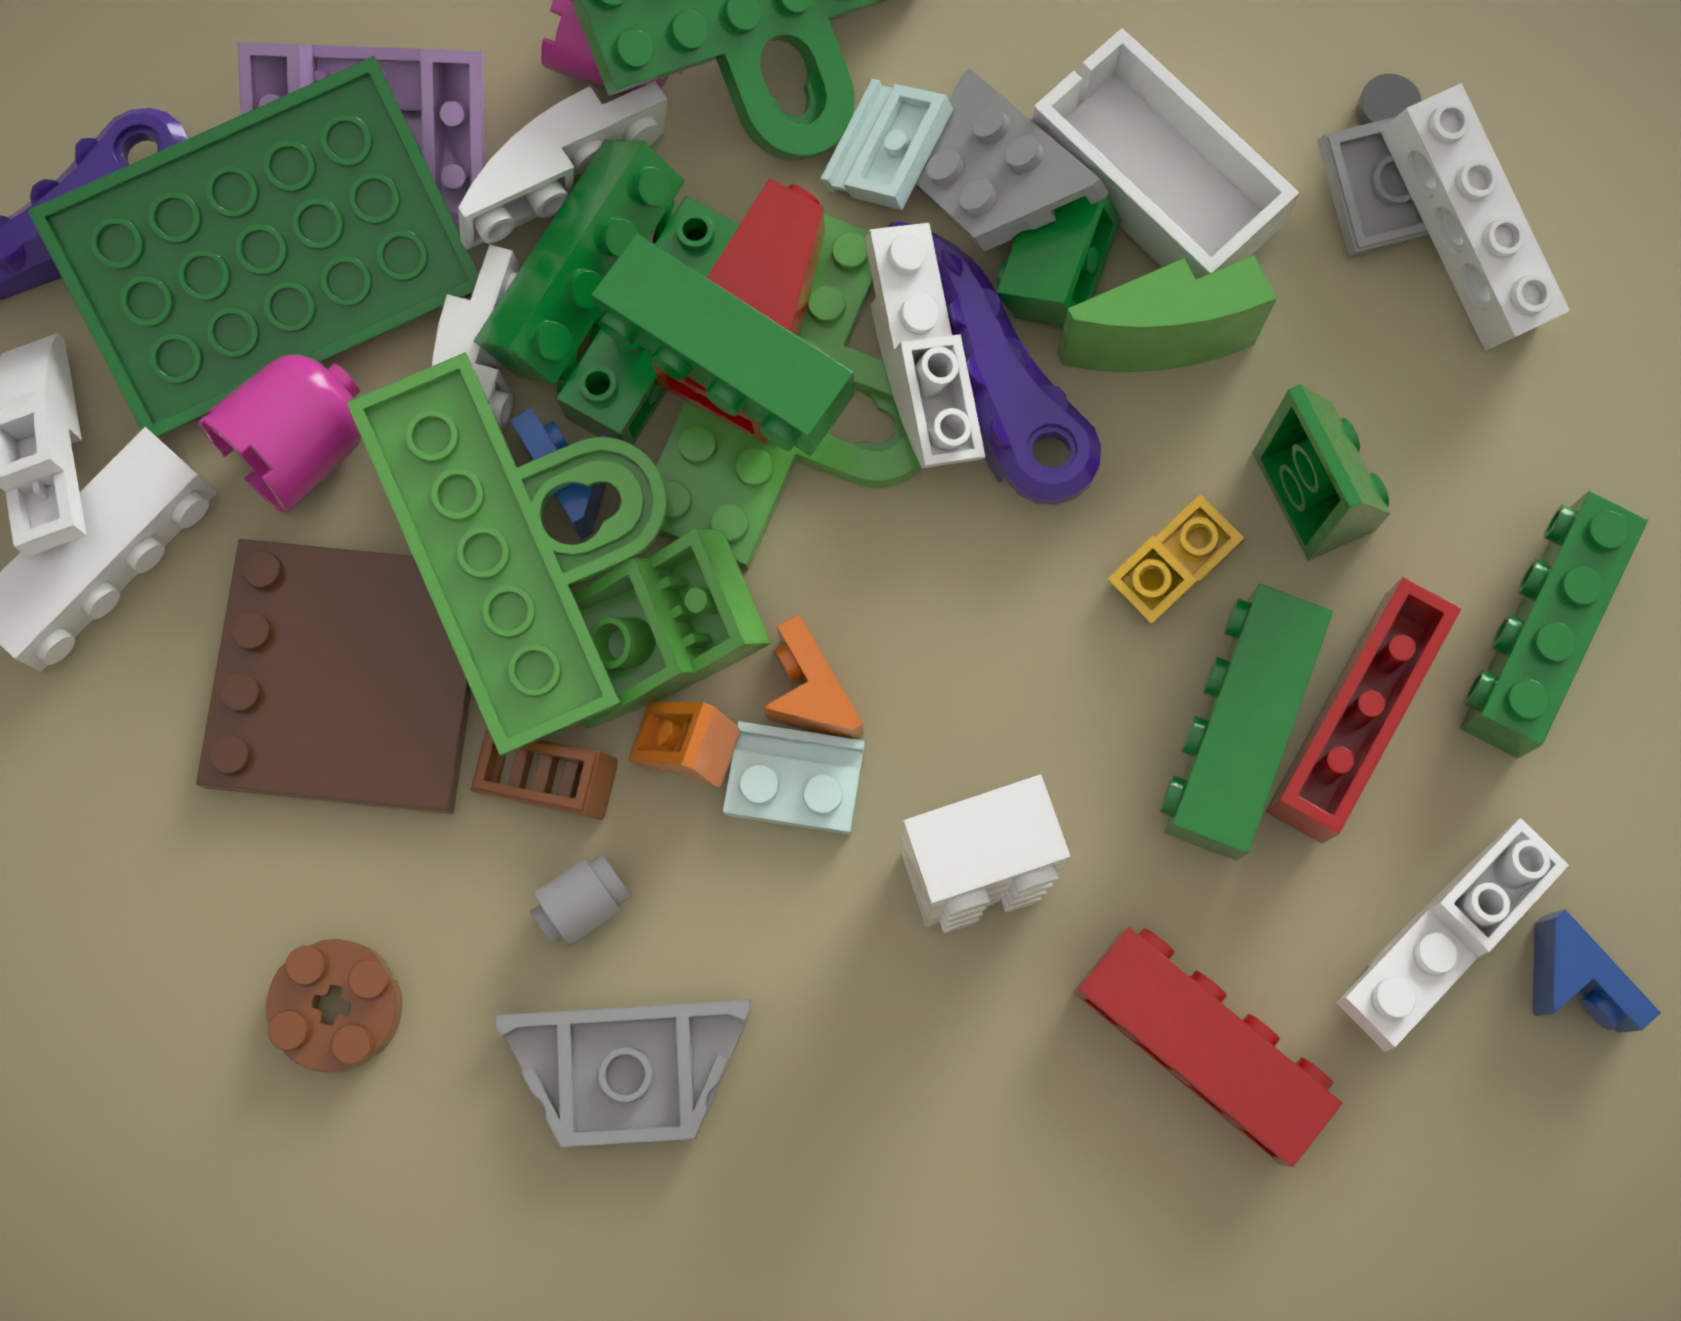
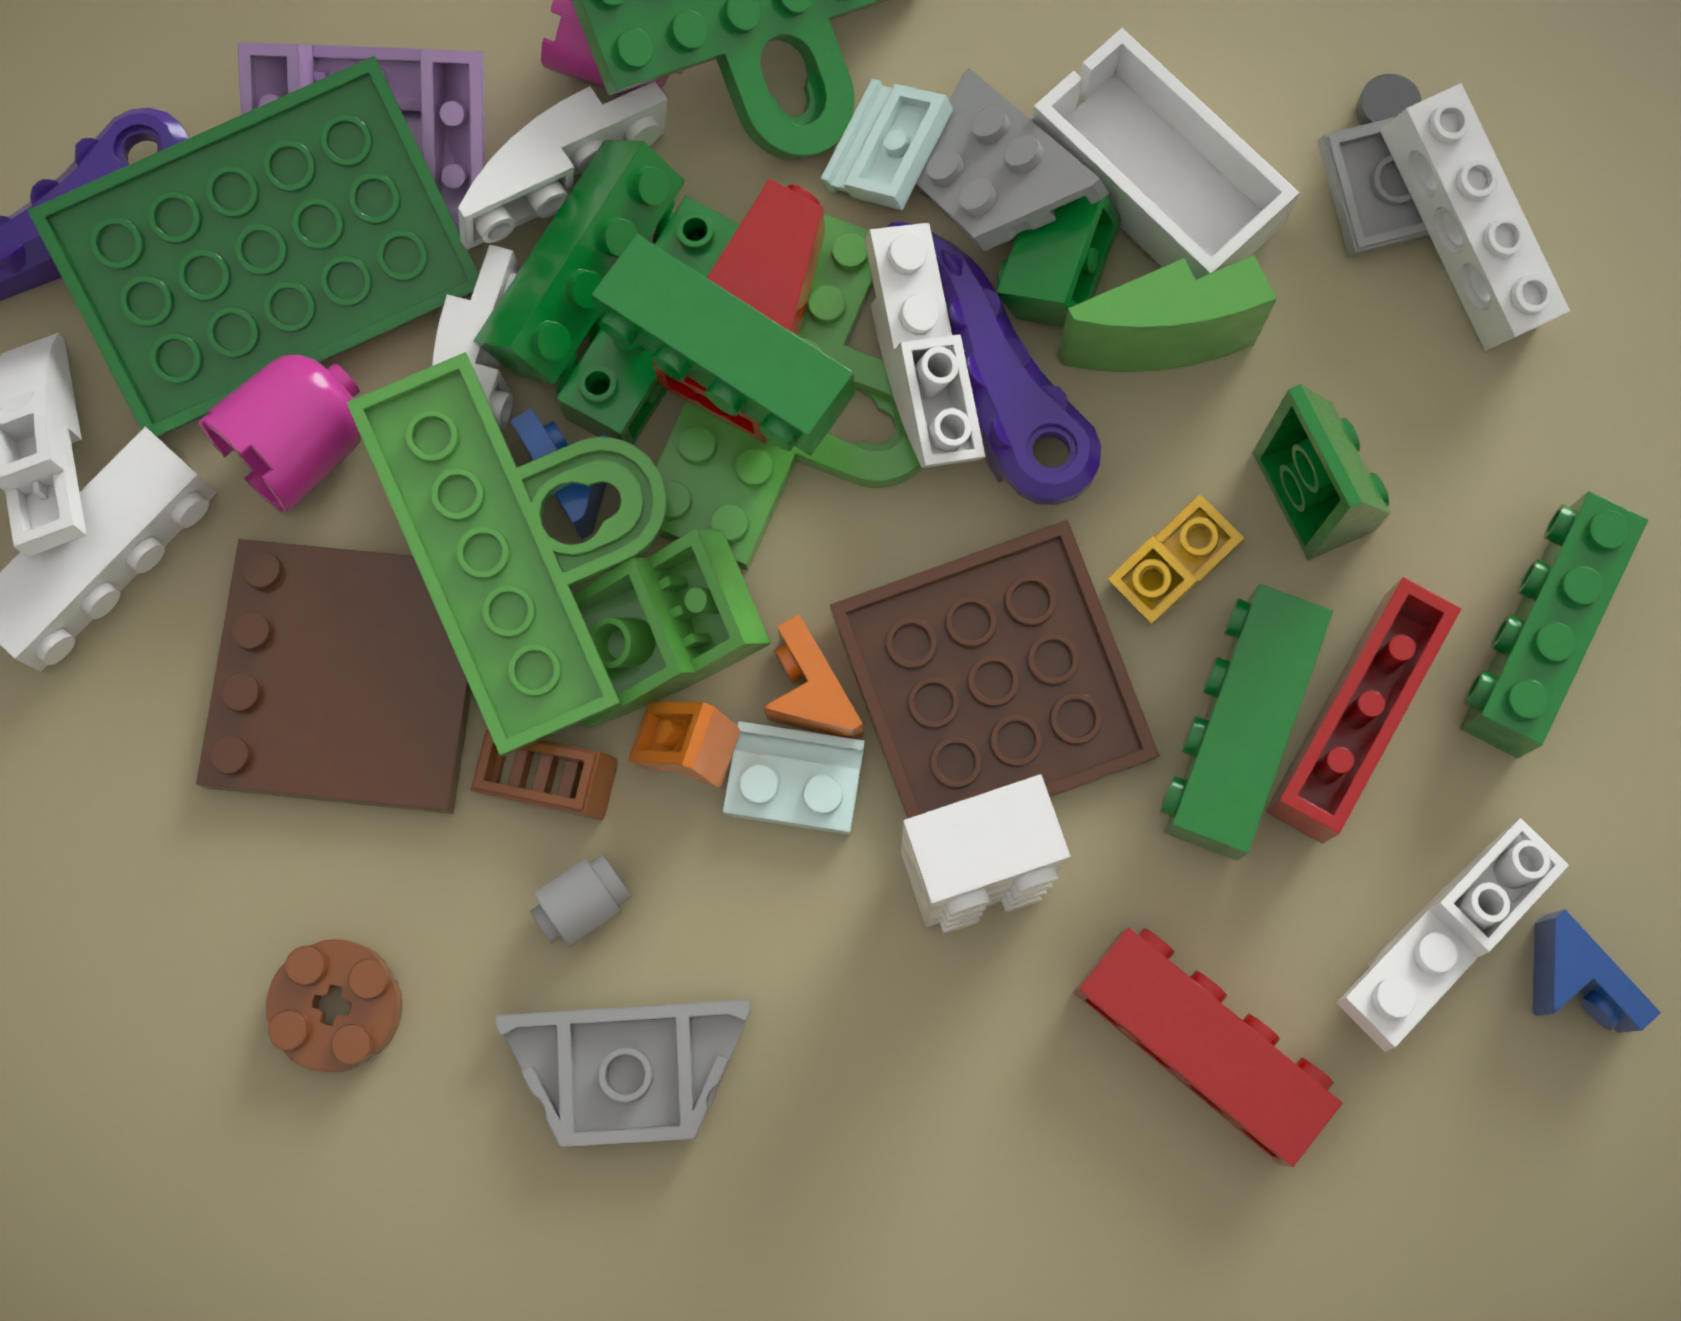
(994, 674): none -> reddish brown plate

